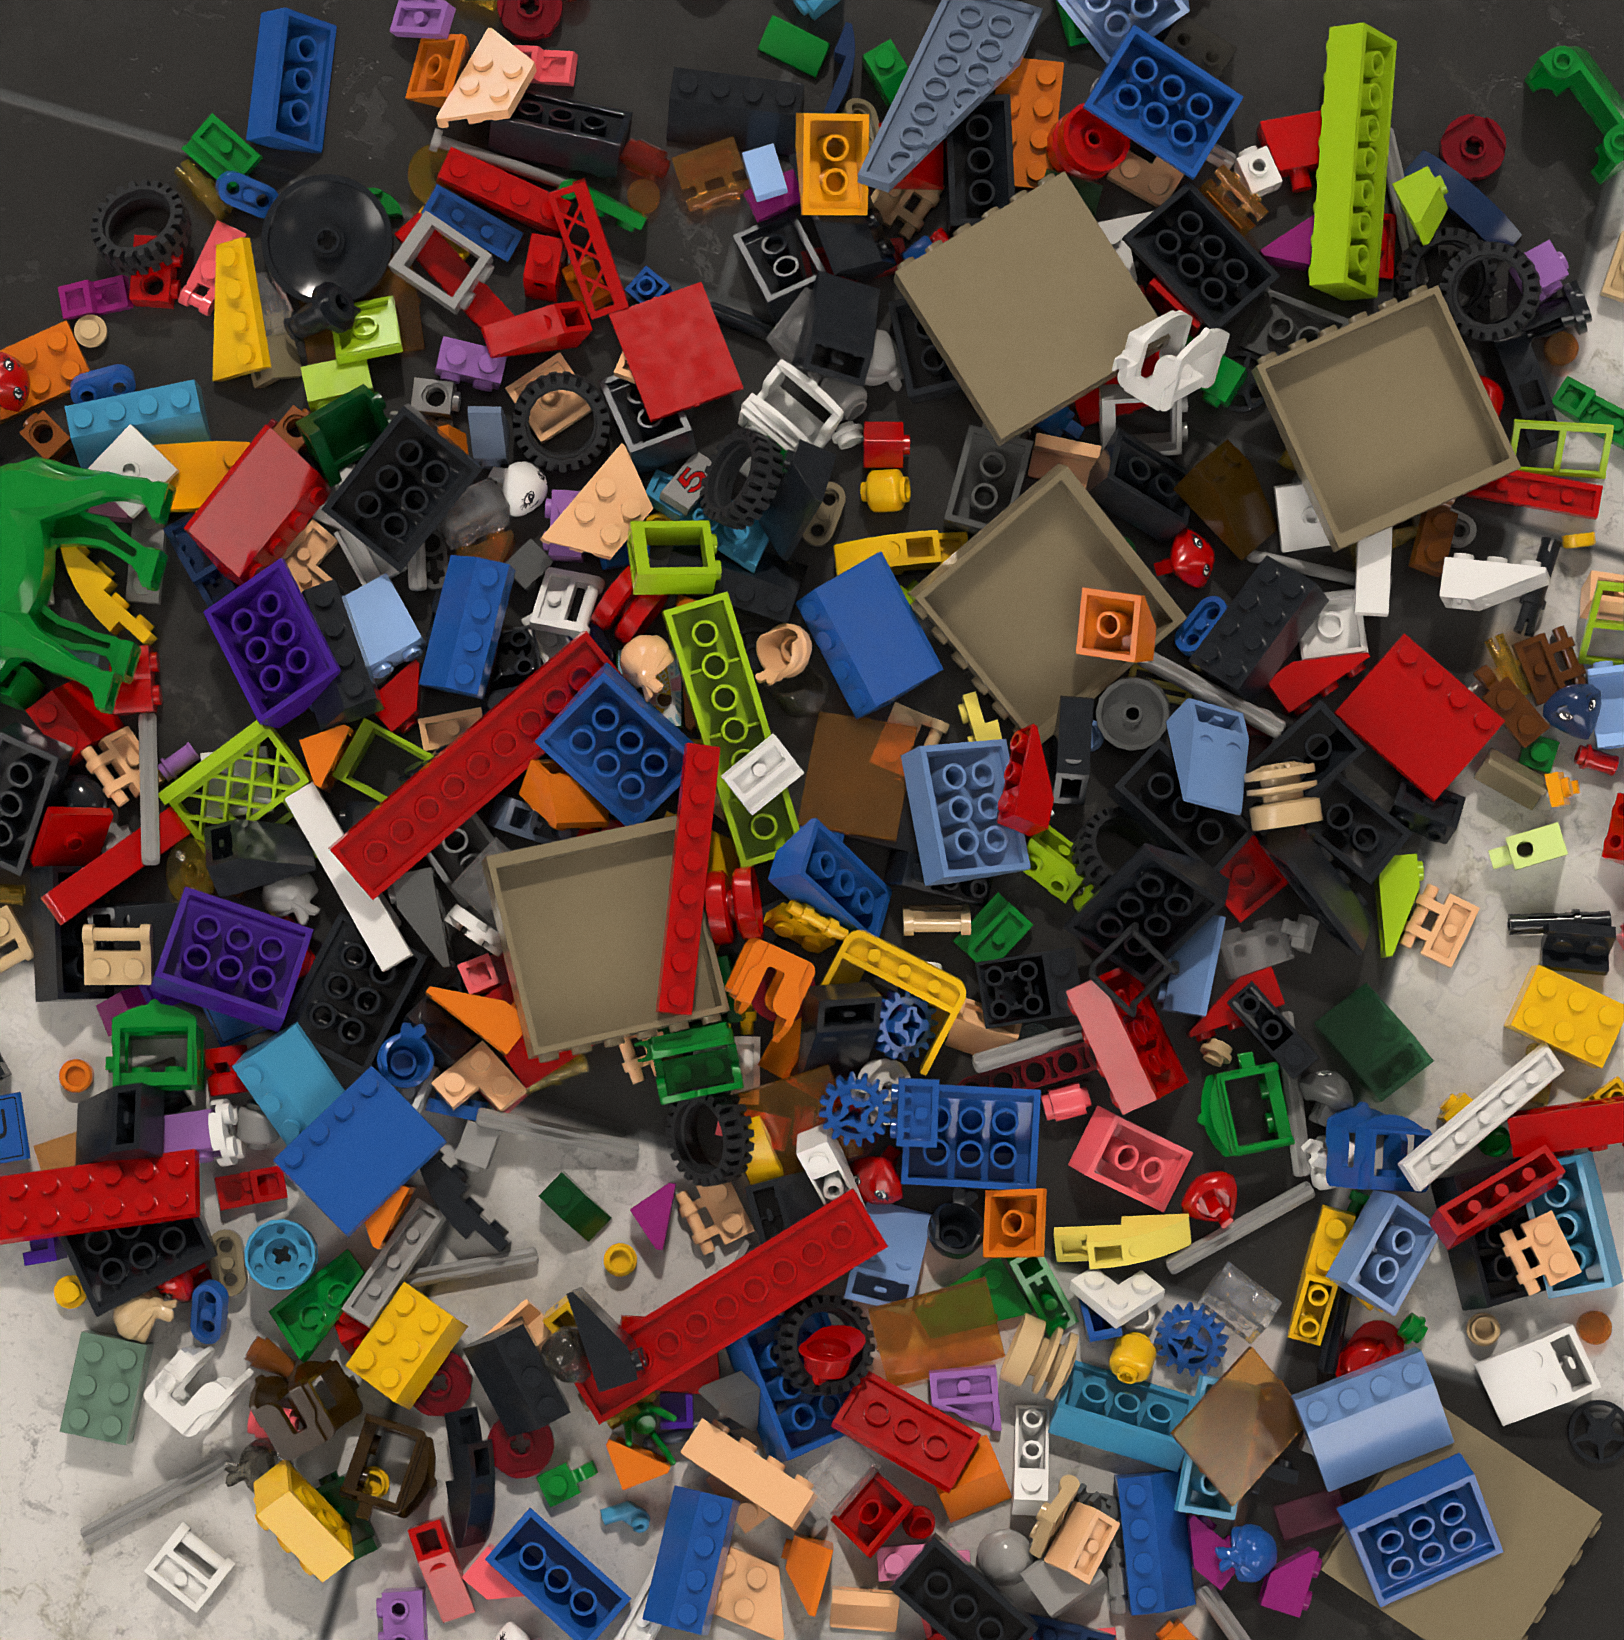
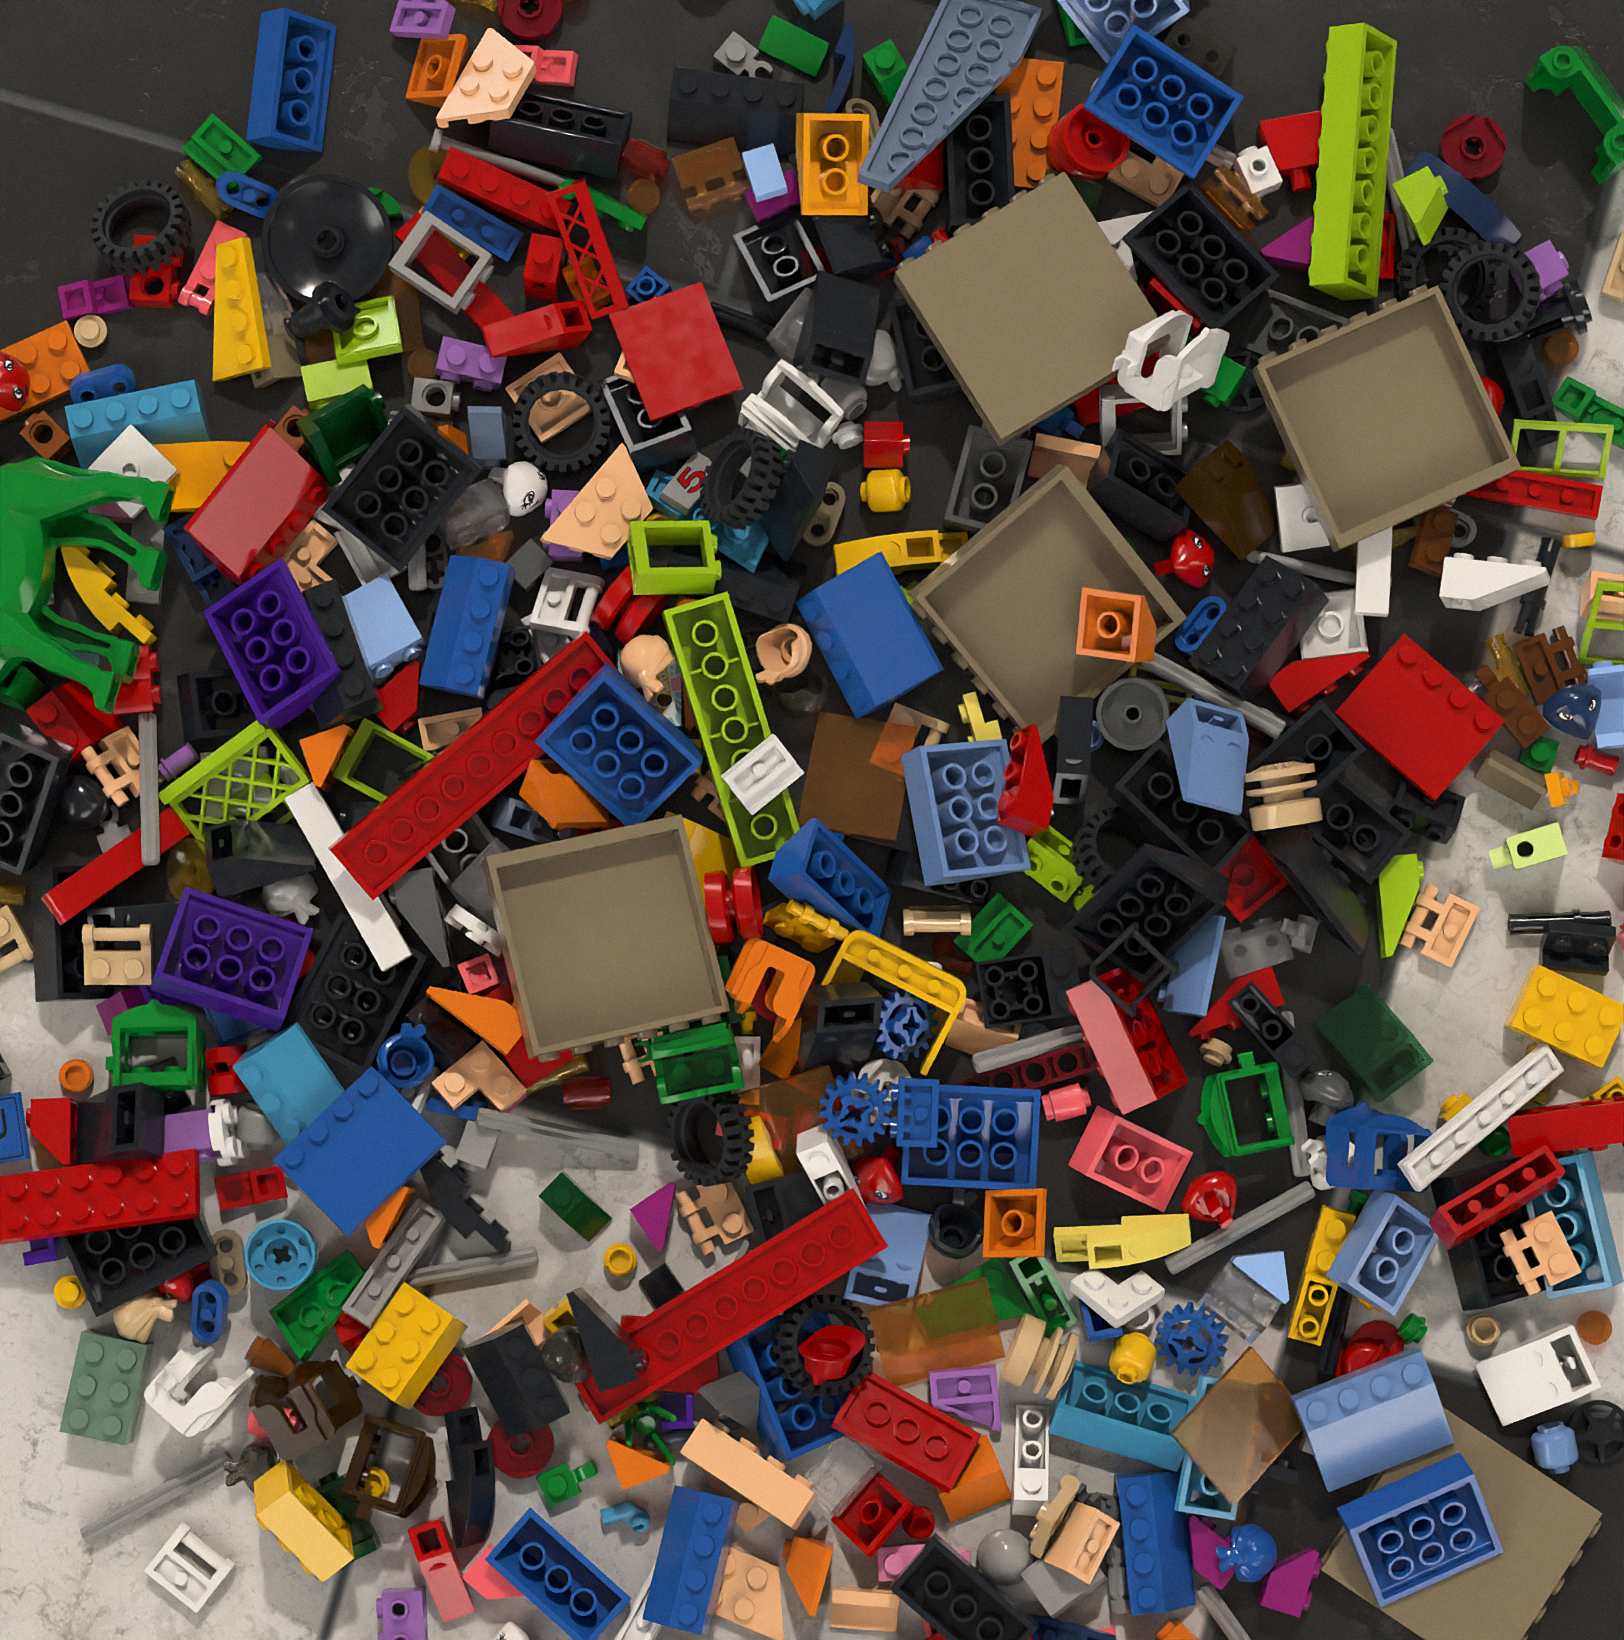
(55, 1126): none -> red slope
(71, 836): red plate -> none
(214, 705): none -> black slope
(423, 363): none -> clear orange tile
(587, 1092): none -> clear red brick
(661, 1285): none -> black slope
(688, 879): red plate -> none
(739, 57): none -> light grey plate
(947, 956): none -> clear red arm
(1266, 1270): none -> light blue slope
(1308, 1513): clear pink tile -> none
(1554, 1447): none -> medium blue head

